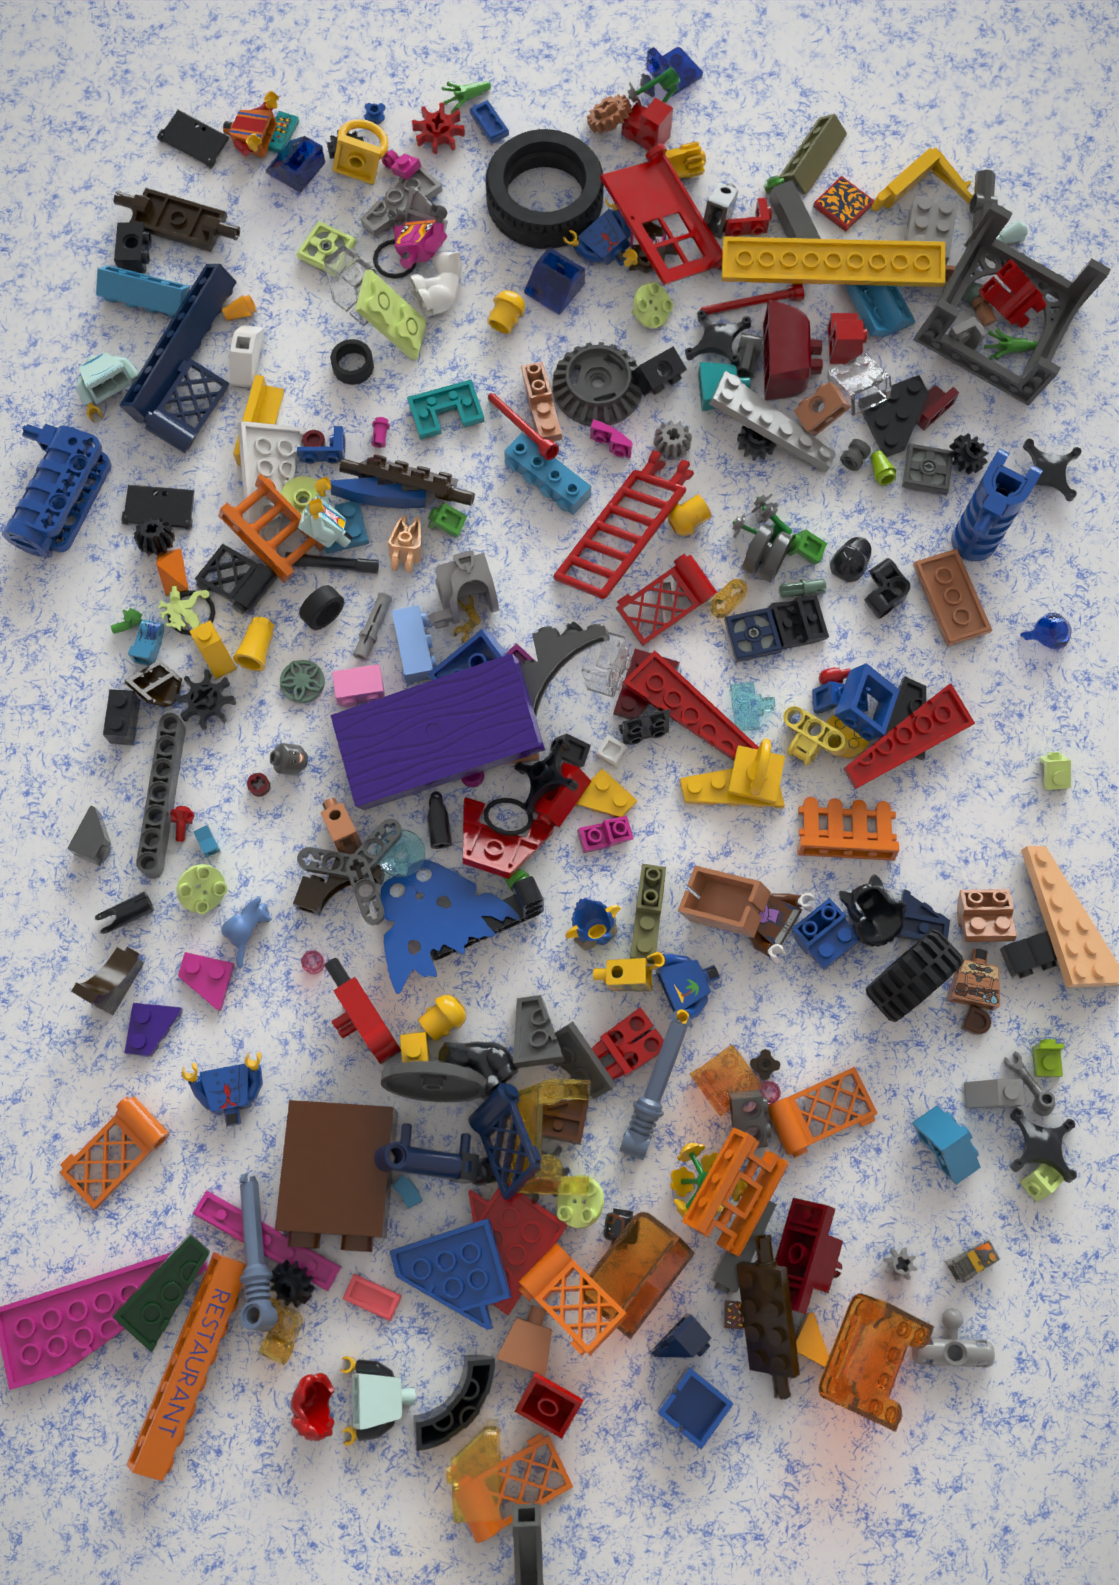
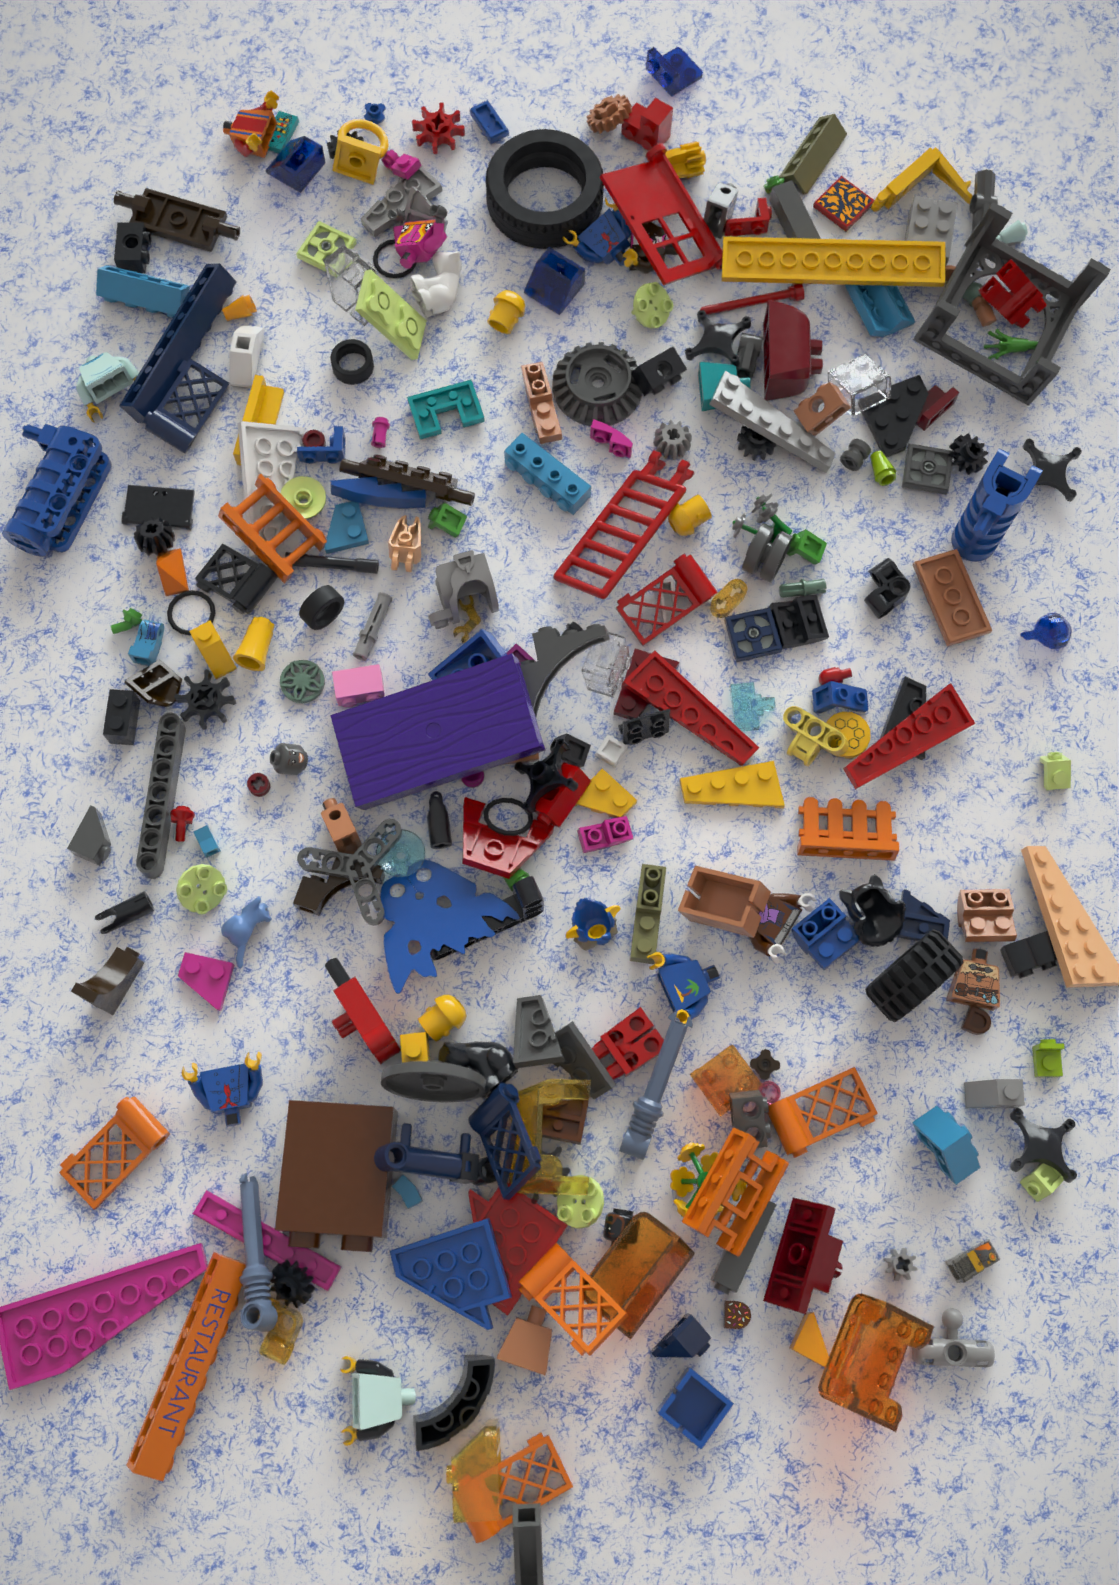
(148, 1027): dark purple wing -> none
(157, 1298): dark green wing -> none
(179, 608): yellowish green piece -> none
(200, 143): black door -> none
(305, 960): clear pink bush -> none
(312, 1408): red hair -> none
(322, 520): light aqua torso -> none
(372, 1297): coral tile -> none
(414, 643): light blue brick -> none
(465, 92): bright green piece -> none
(547, 448): red piece -> none
(548, 1405): red slope -> none
(635, 975): yellow torso -> none
(667, 80): green plant -> none
(756, 773): yellow tile -> none
(768, 1317): dark brown plate -> none
(845, 337): red brick -> none
(851, 559): black piece -> none
(878, 687): blue window -> none
(968, 333): light grey bracket -> none
(1038, 1105): flat silver brick -> none

